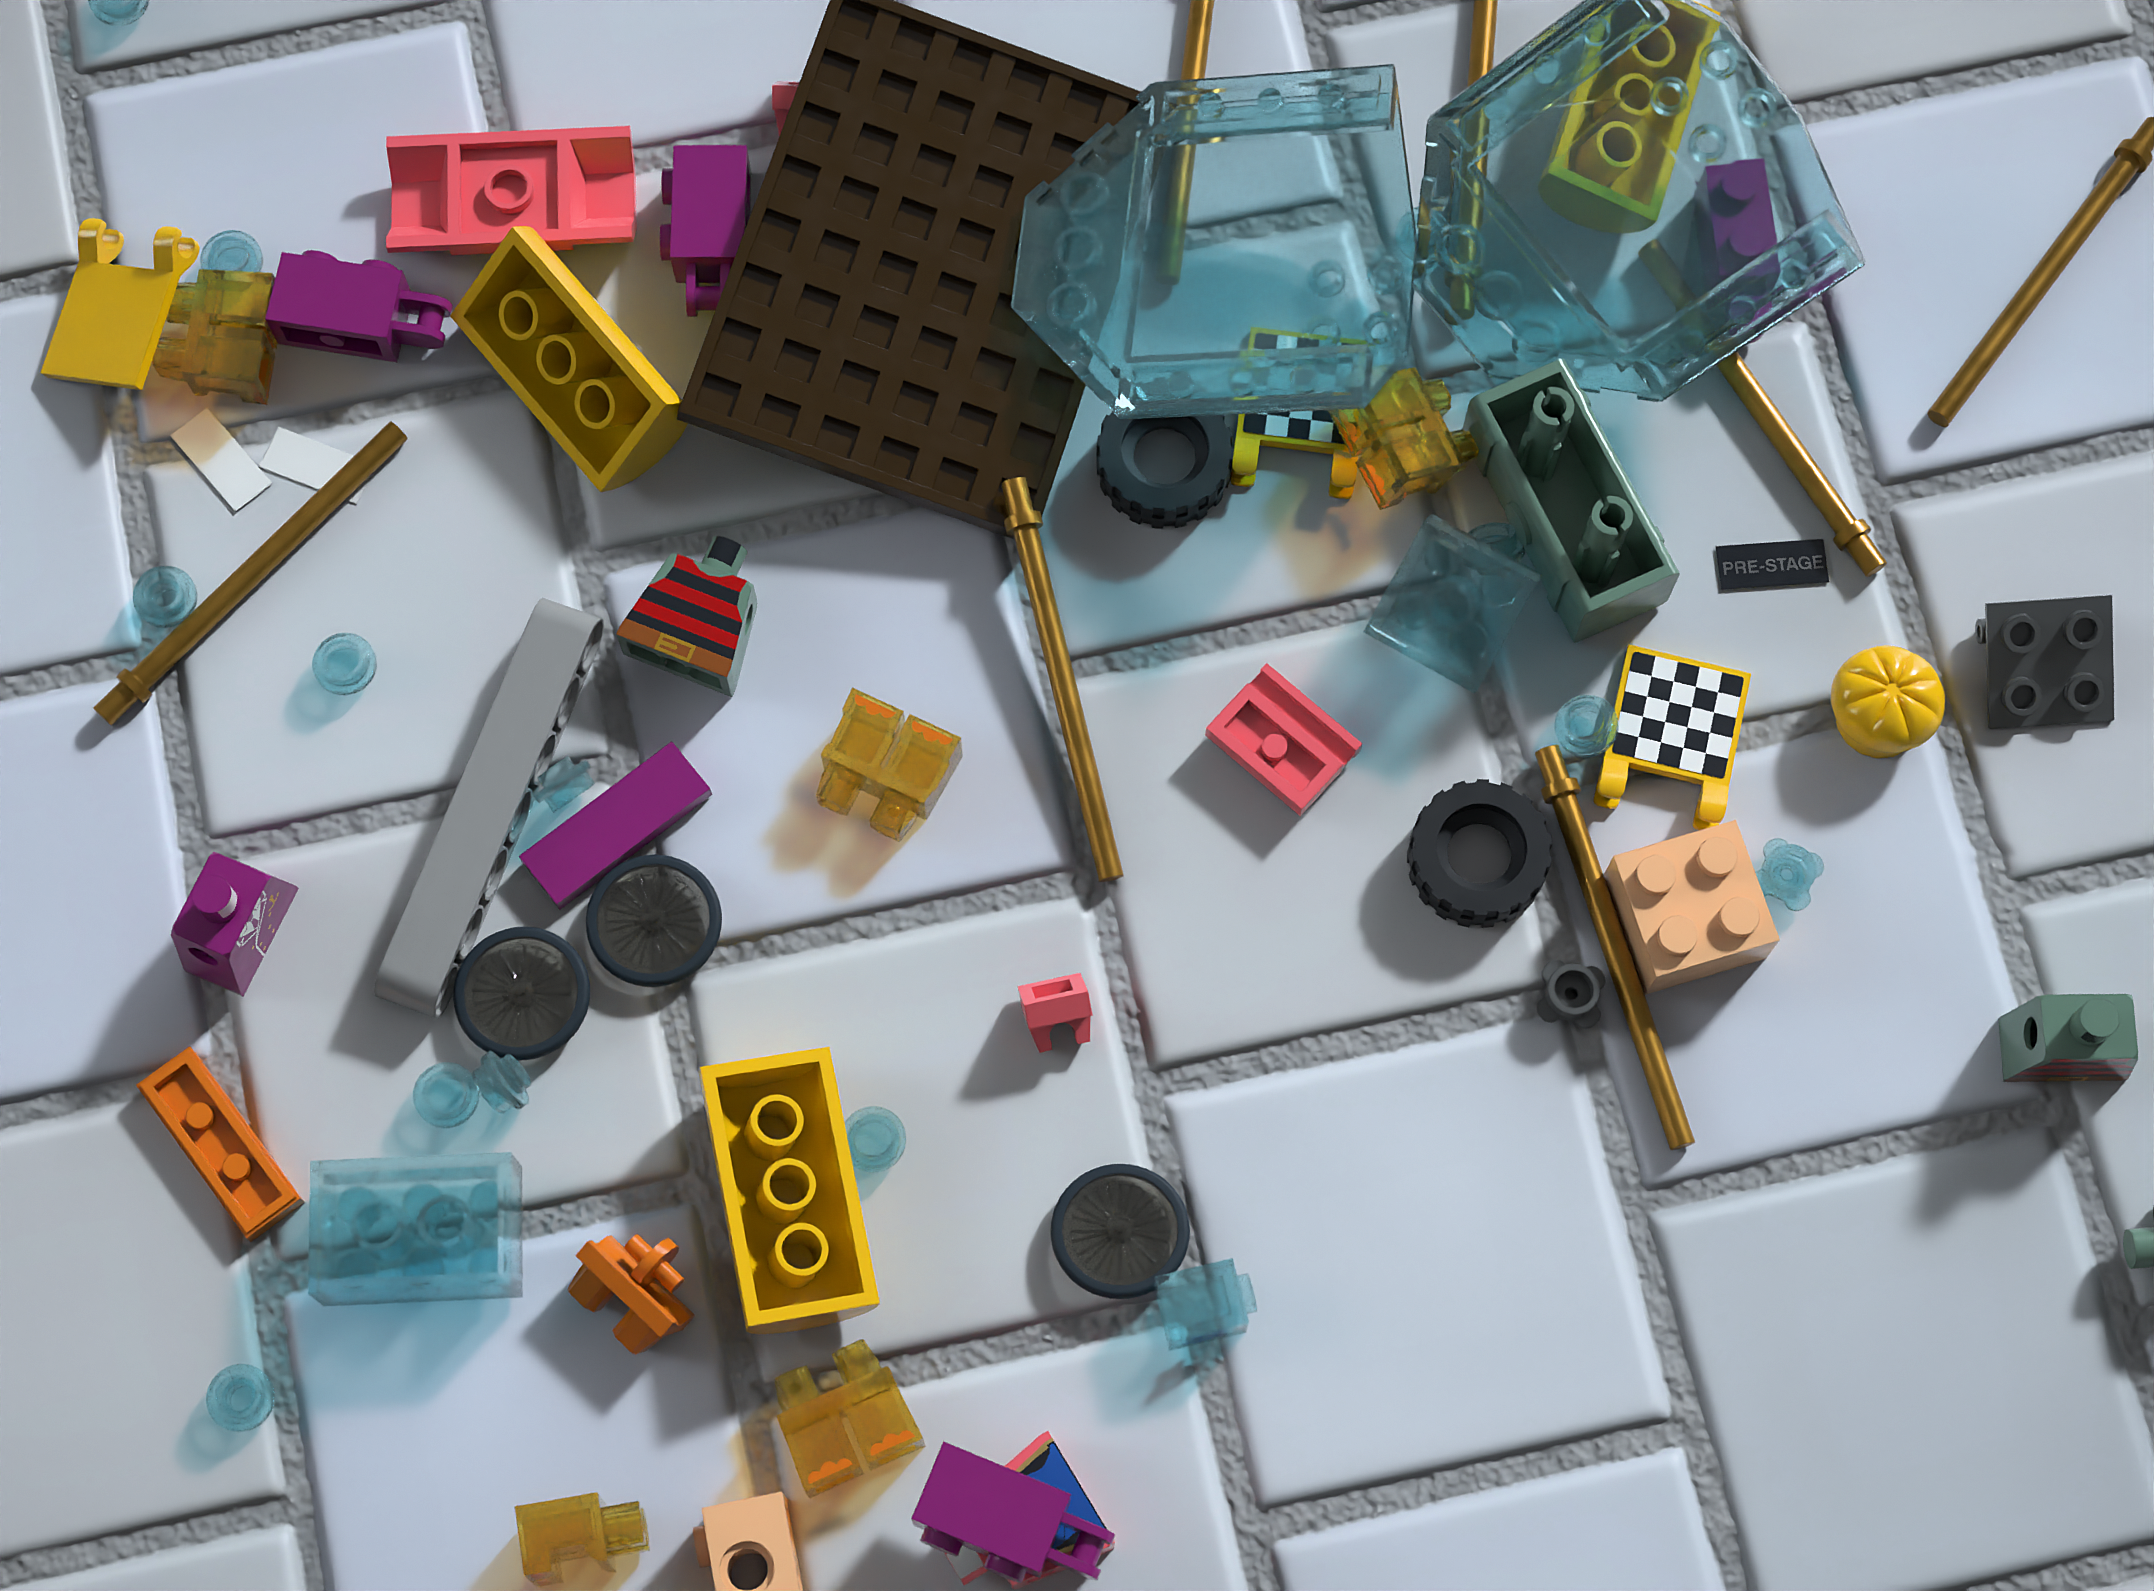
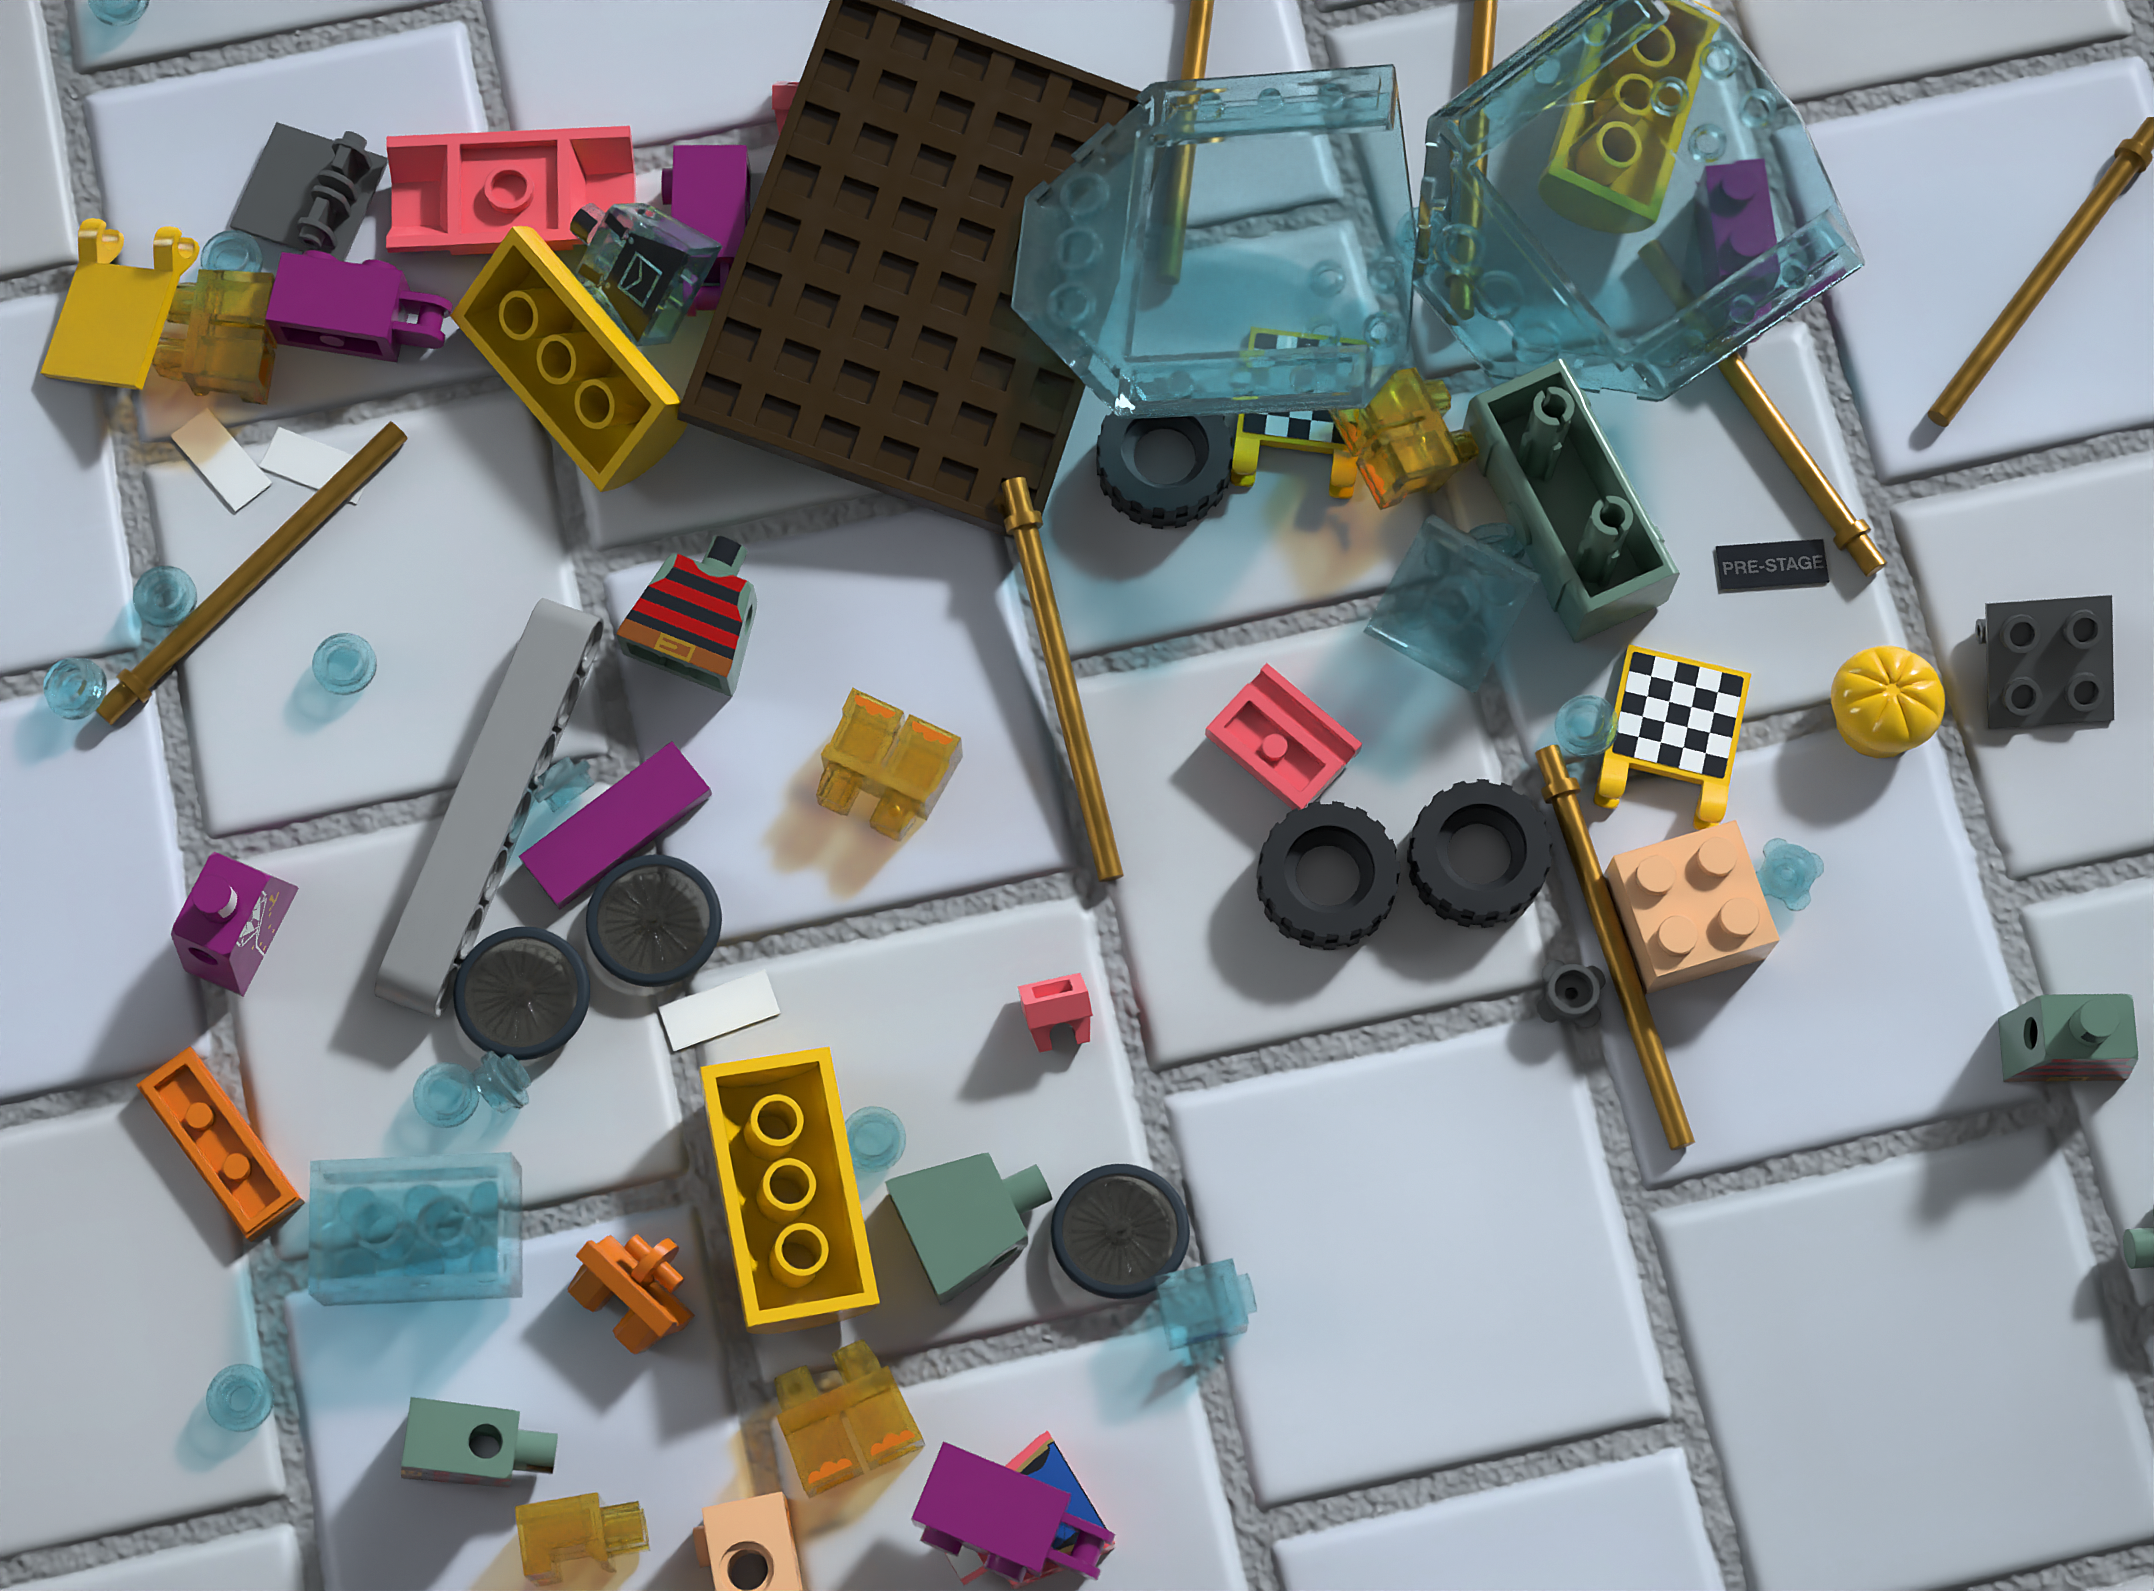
(74, 687): none -> clear light blue plate
(310, 191): none -> dark grey hinge
(440, 1439): none -> sand green torso
(642, 267): none -> clear light blue torso
(719, 1010): none -> white sticker
(965, 1218): none -> sand green torso
(1336, 827): none -> black tyre

